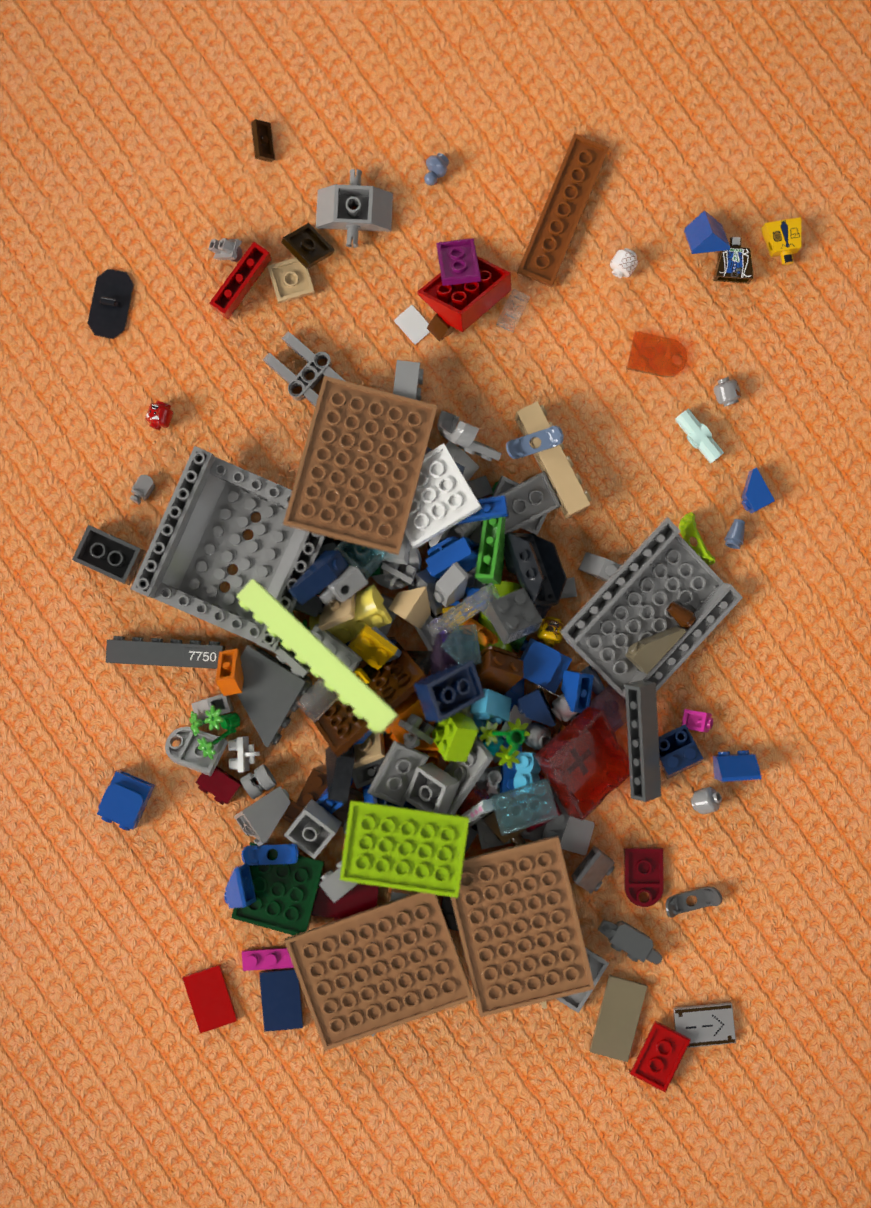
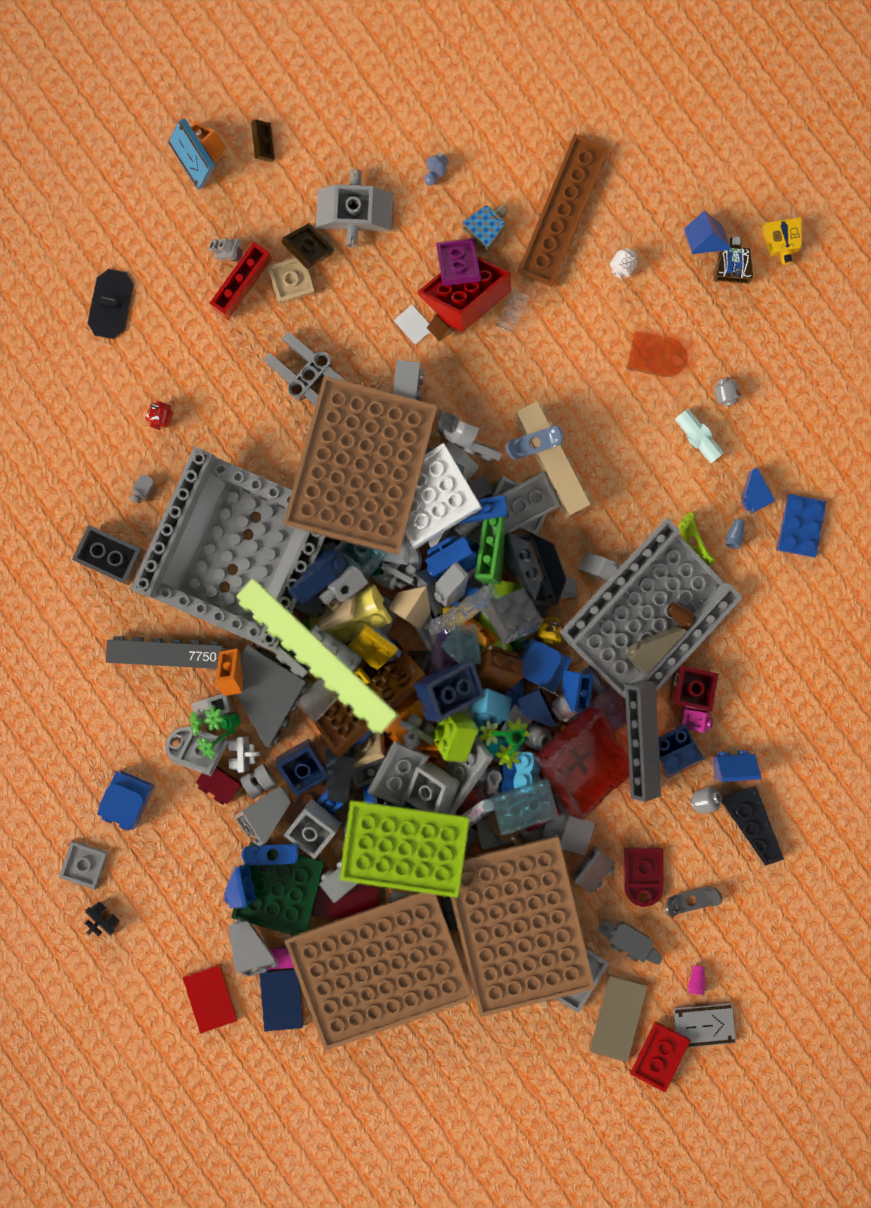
(83, 864): none -> light grey tile
(94, 913): none -> black hips
(191, 154): none -> dark azure tile
(209, 140): none -> orange arch
(249, 950): none -> light grey slope
(301, 767): none -> dark blue slope
(485, 226): none -> torso
(693, 689): none -> dark red brick
(697, 981): none -> dark pink cone
(750, 816): none -> black wing
(801, 526): none -> blue plate

